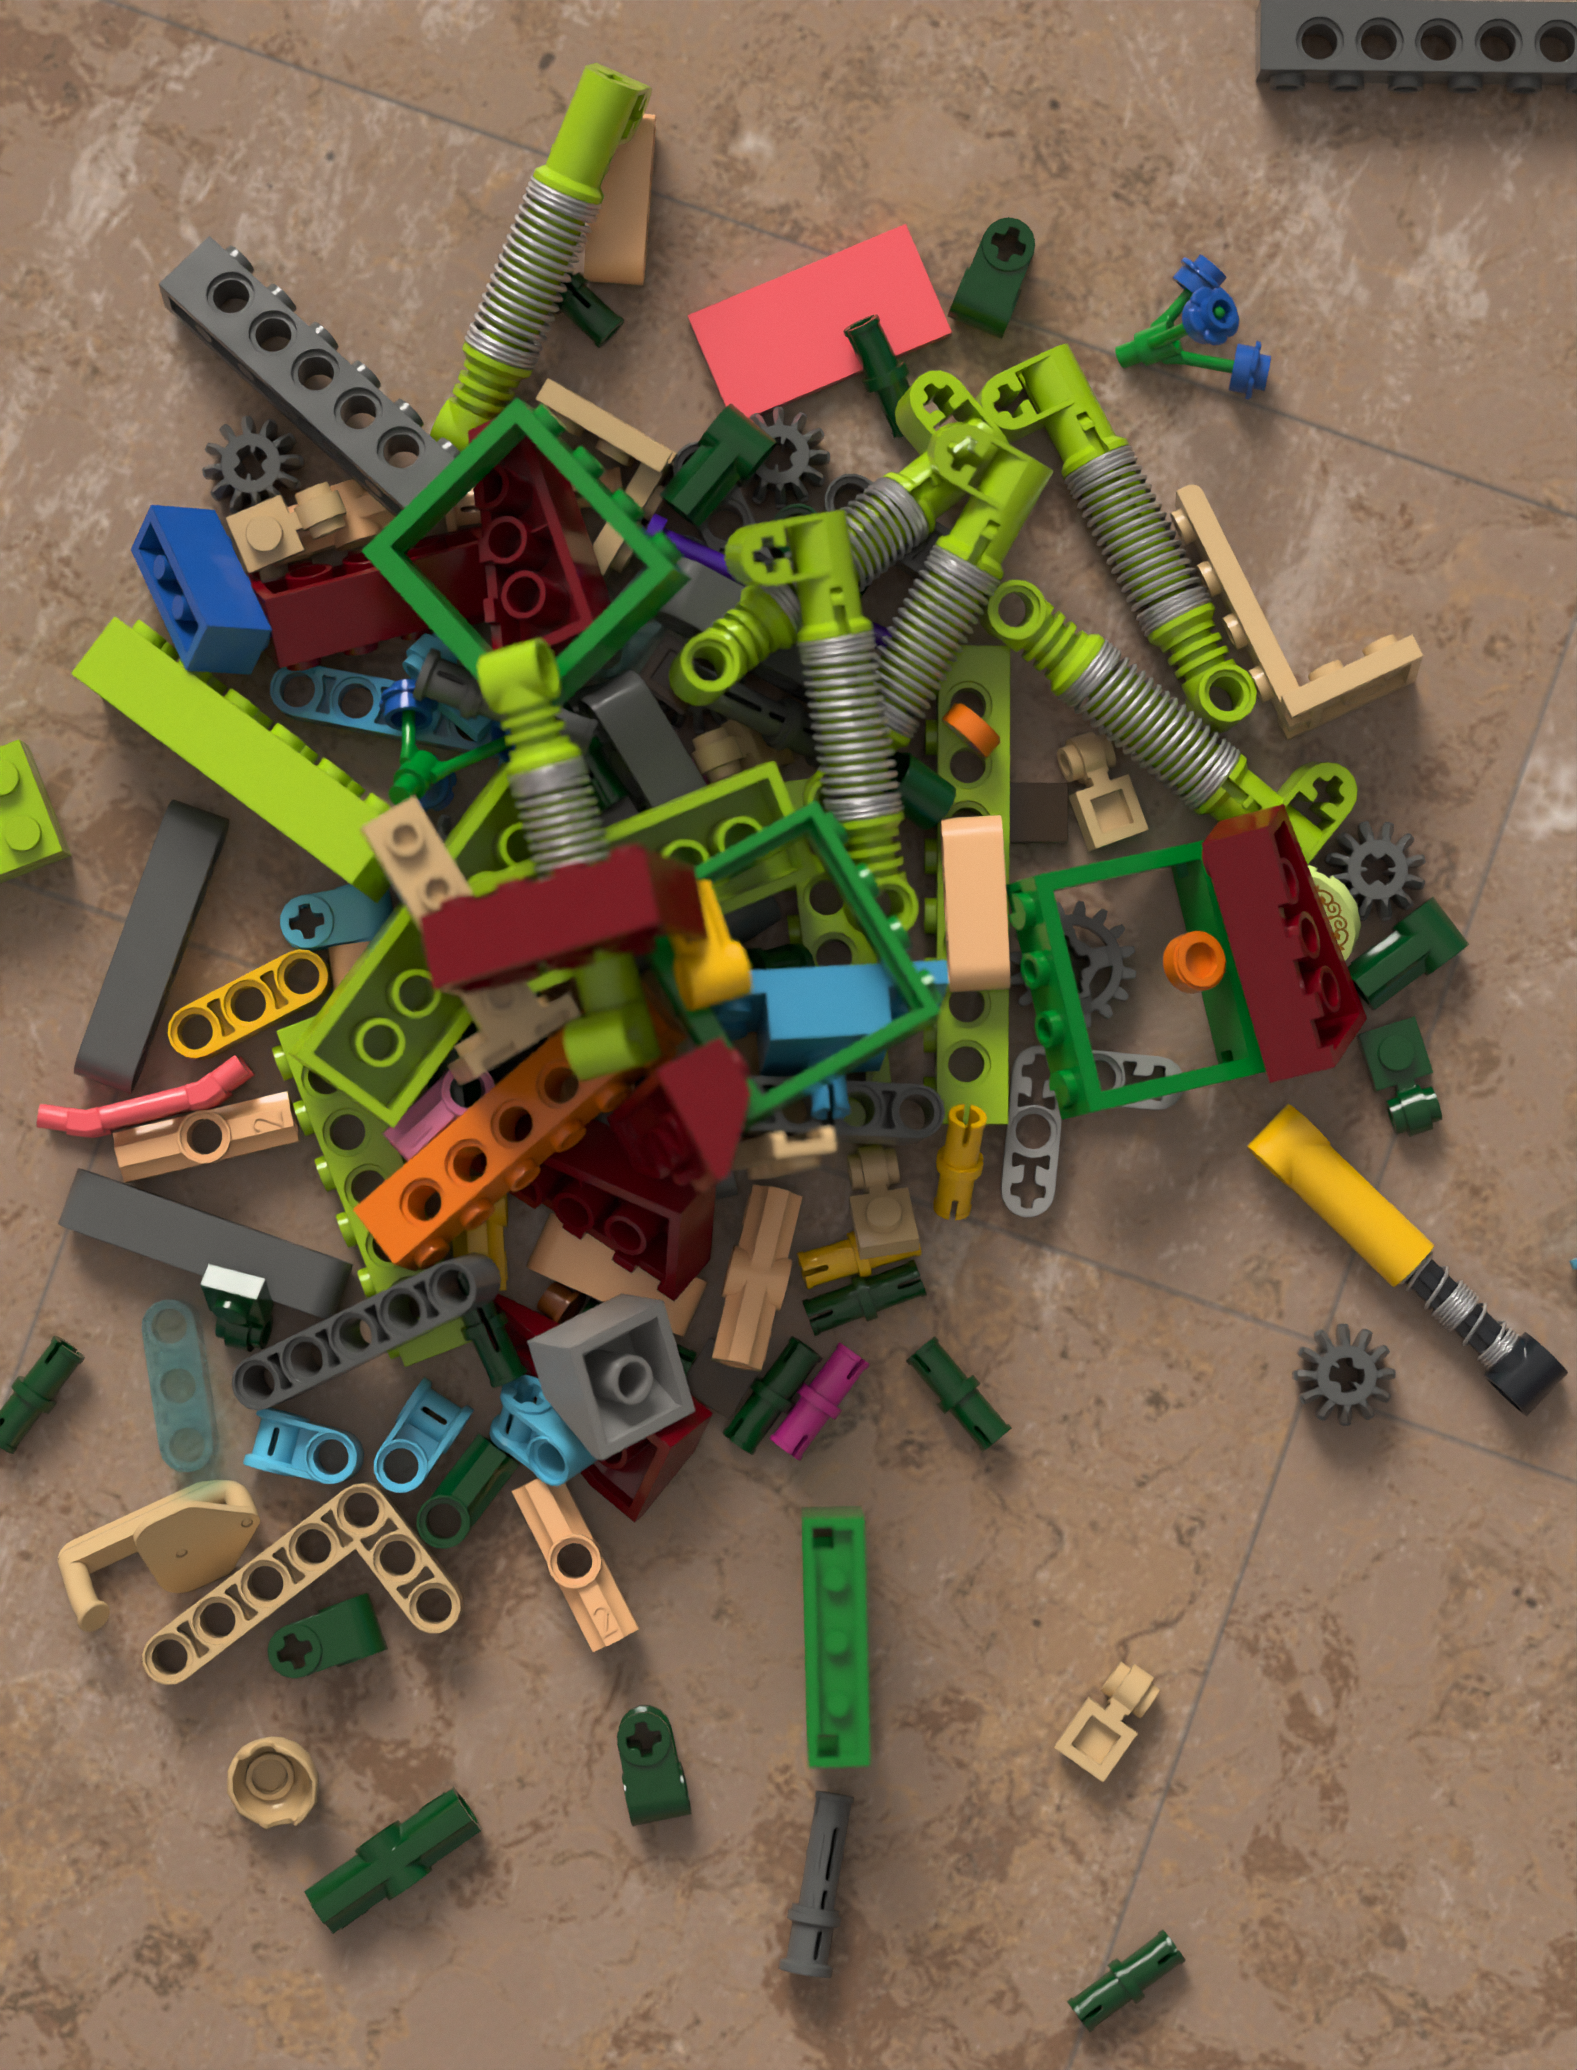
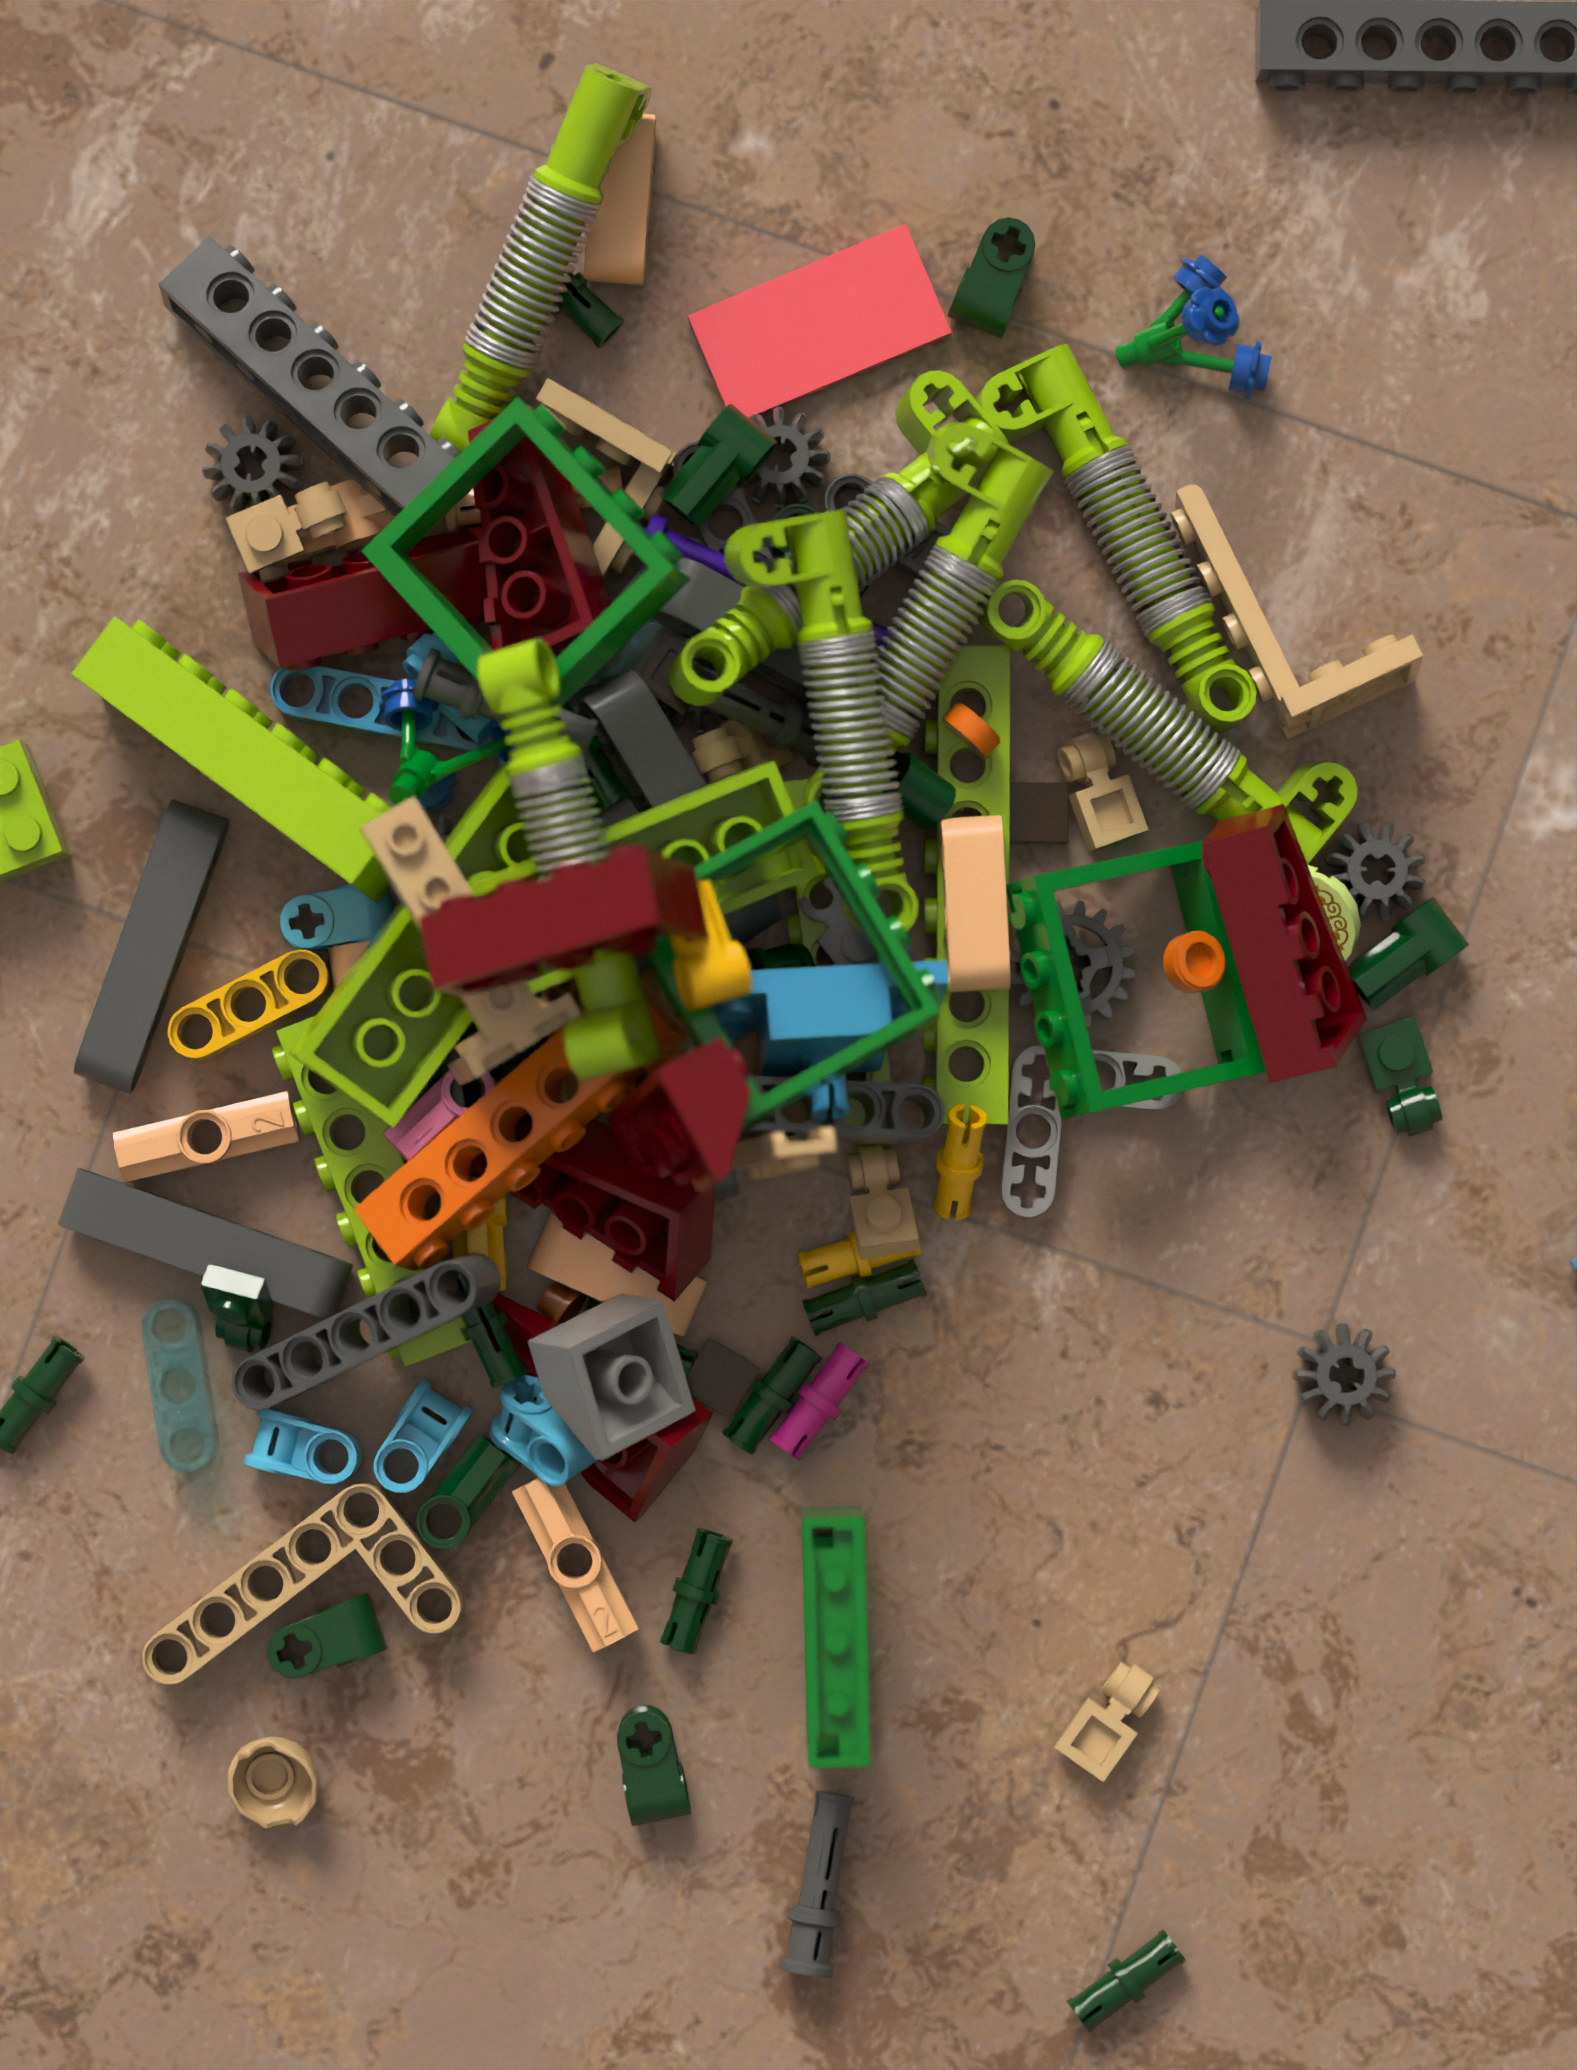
(103, 1120): coral piece -> none
(180, 1538): tan piece -> none
(201, 590): blue brick -> none
(393, 1860): dark green piece -> none
(696, 1591): none -> dark green pin
(756, 1278): light nougat piece -> none
(841, 941): none -> dark grey plate
(882, 369): dark green pin -> none
(958, 1394): dark green pin -> none
(1401, 1253): piece -> none

